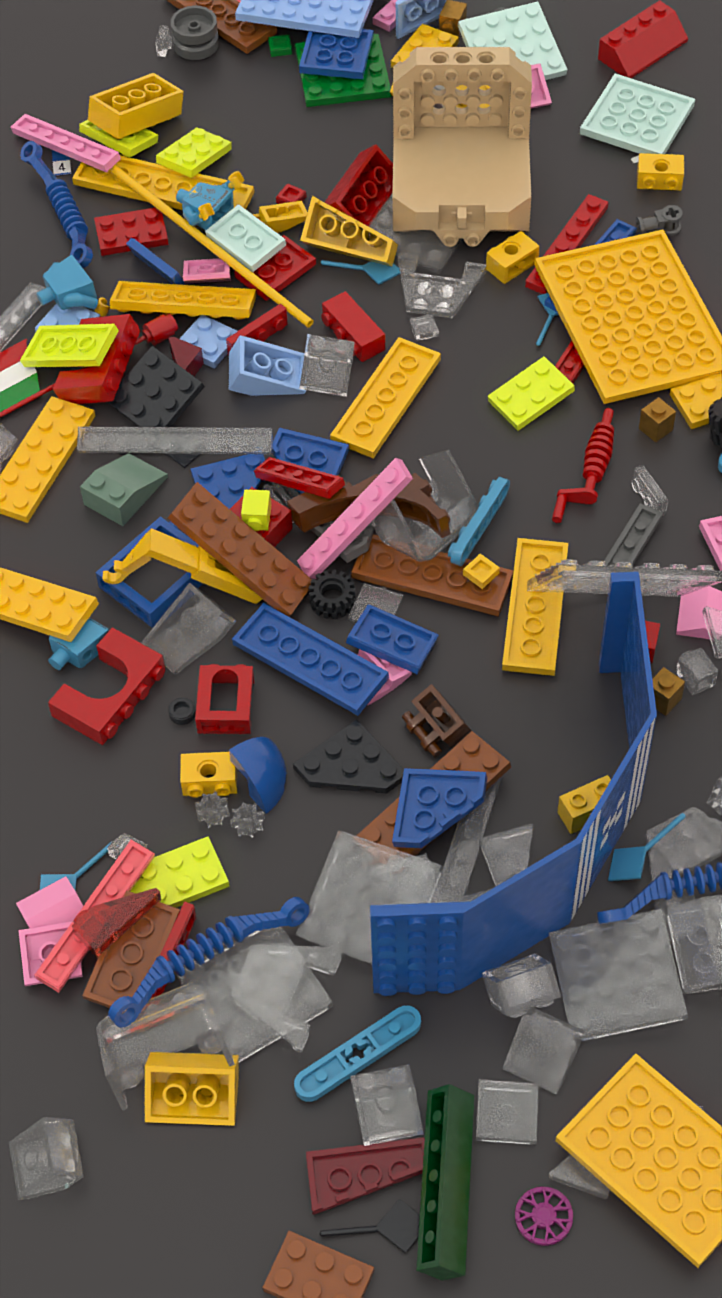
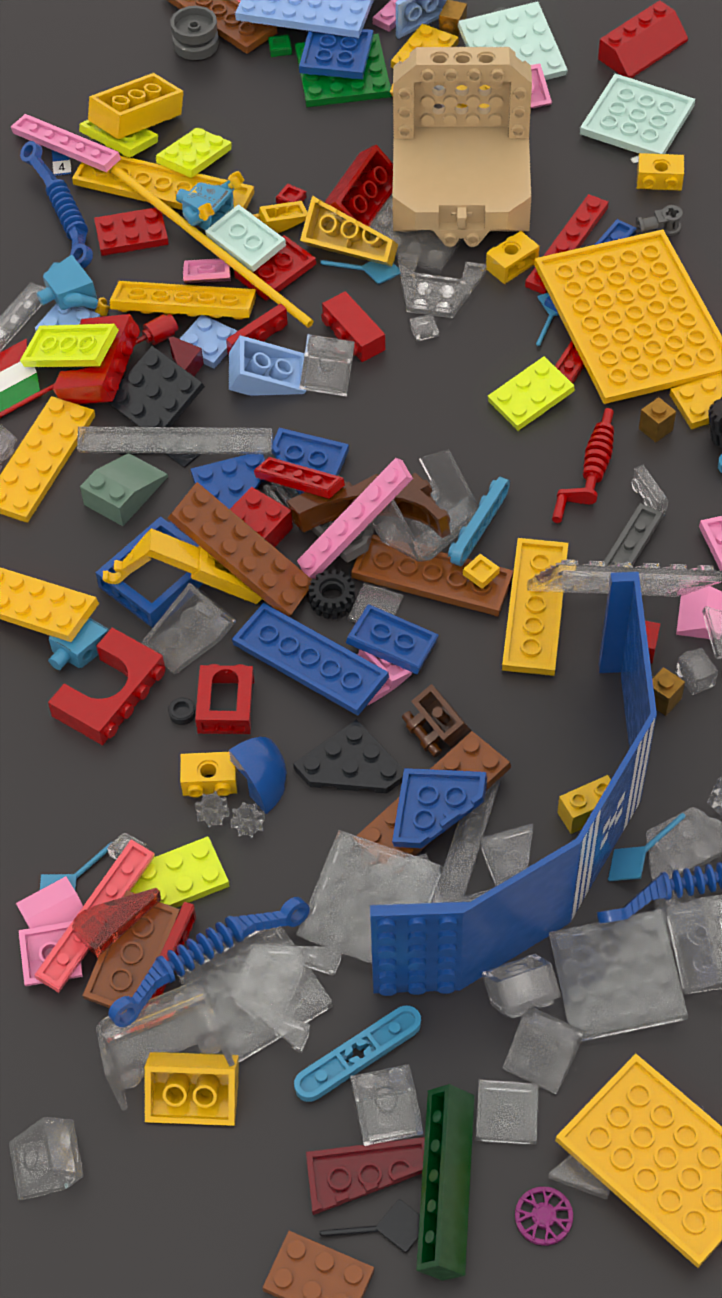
(155, 262): blue tile -> none
(163, 41): clear plate -> none
(256, 509): neon yellow brick -> none
(385, 397): yellow plate -> none

